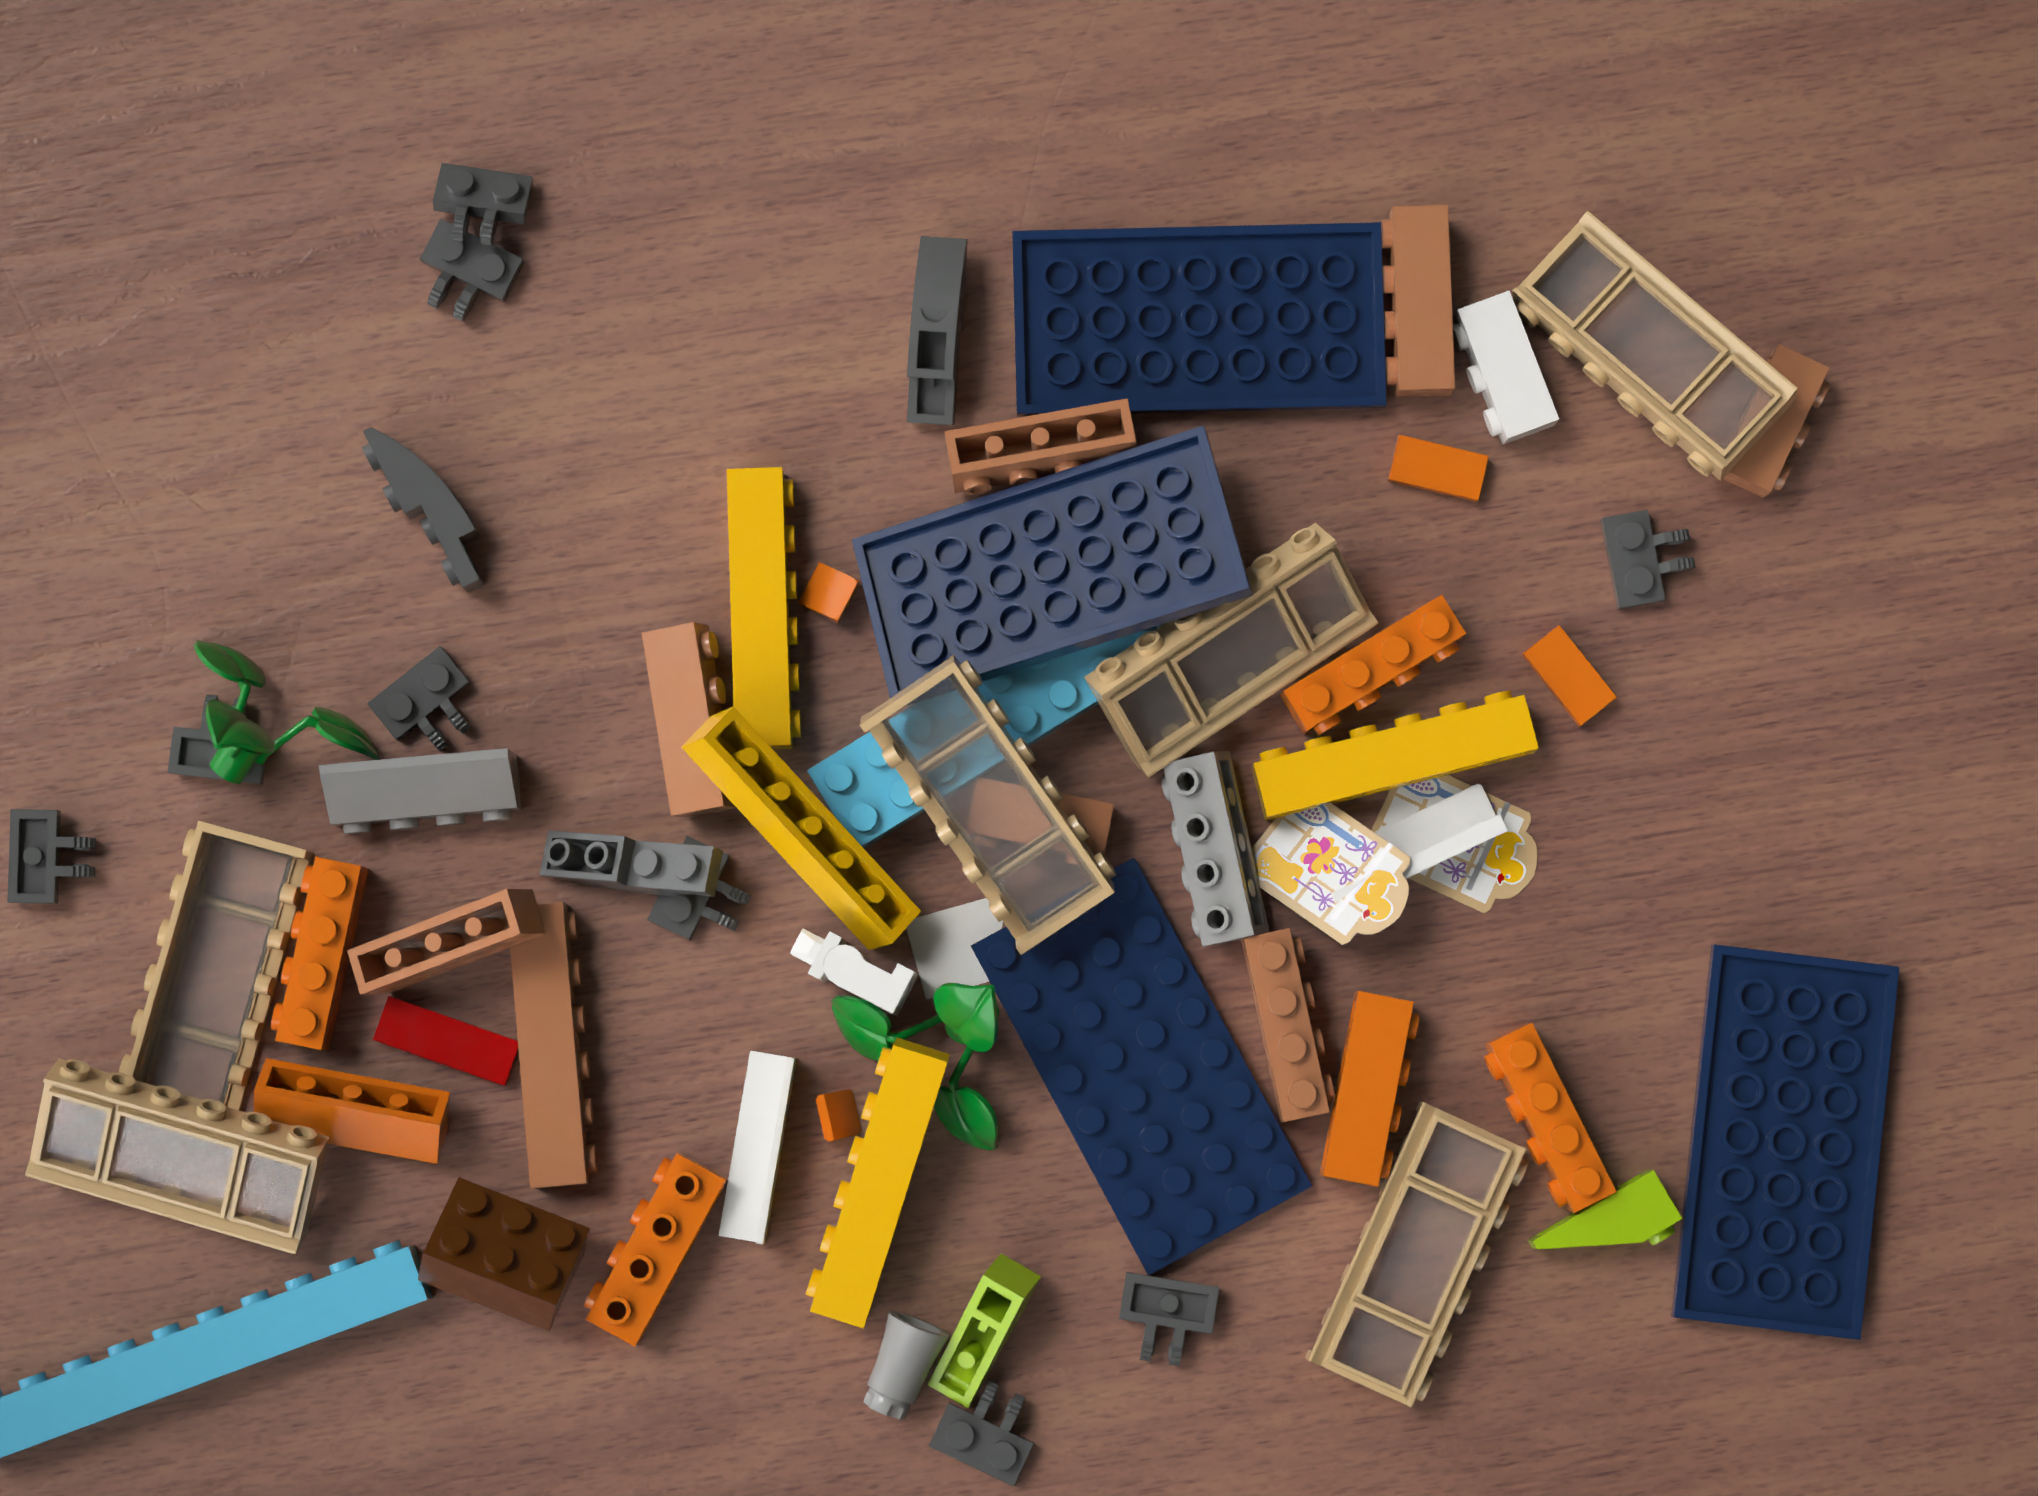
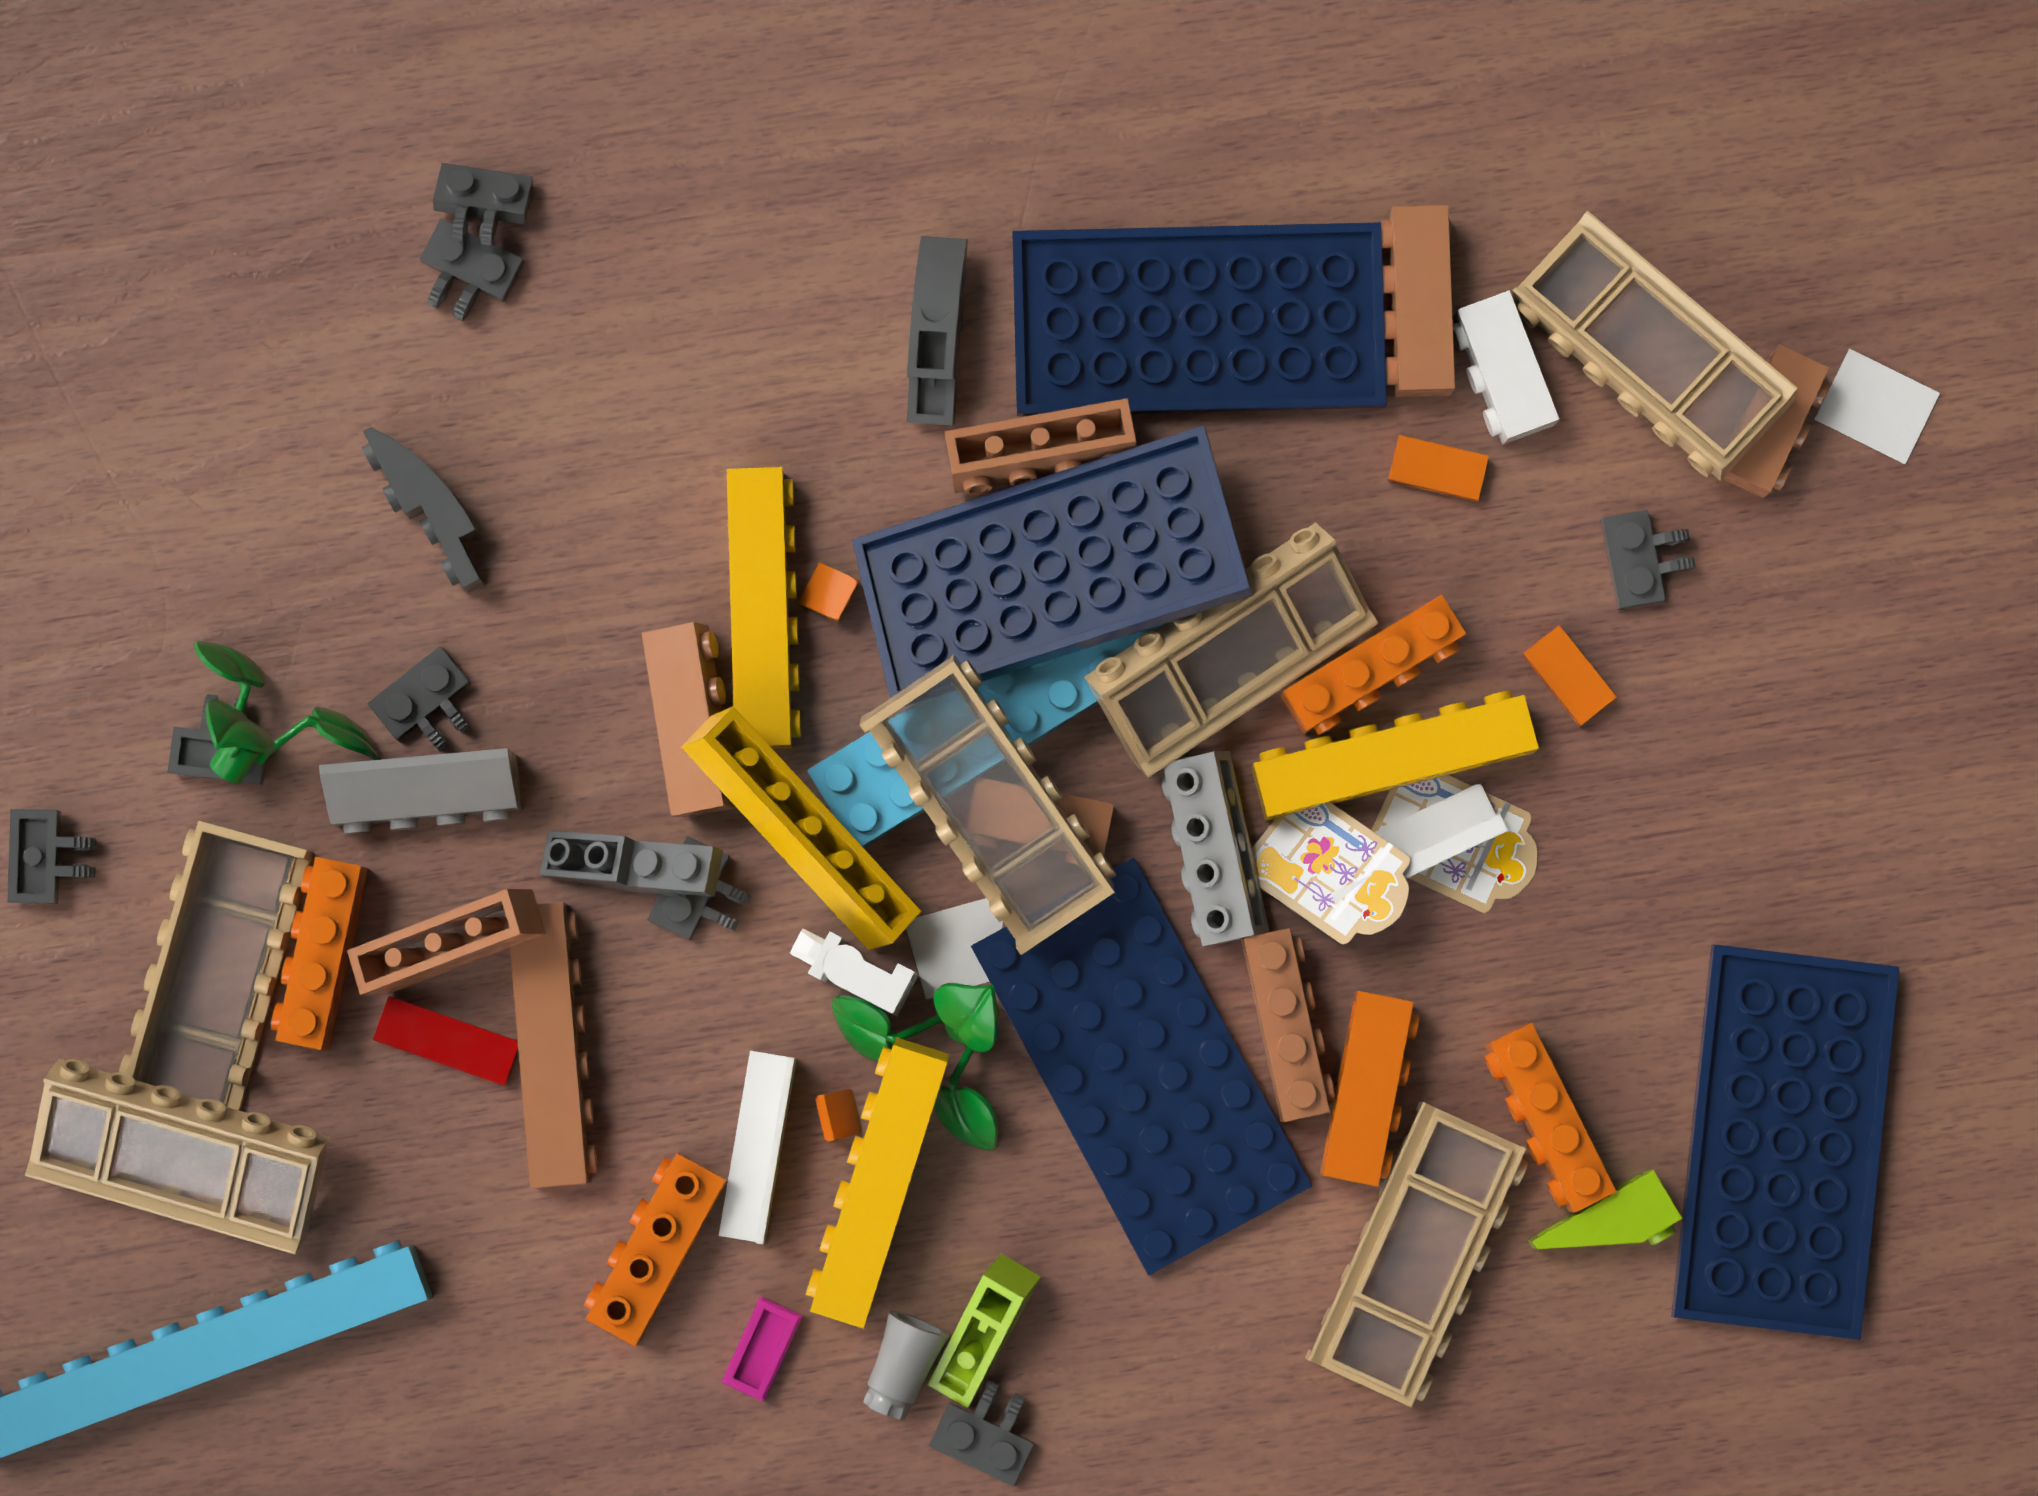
(356, 1109): orange brick -> none
(503, 1254): reddish brown brick -> none
(762, 1348): none -> dark pink tile
(1167, 1304): dark grey hinge -> none
(1877, 406): none -> white sticker

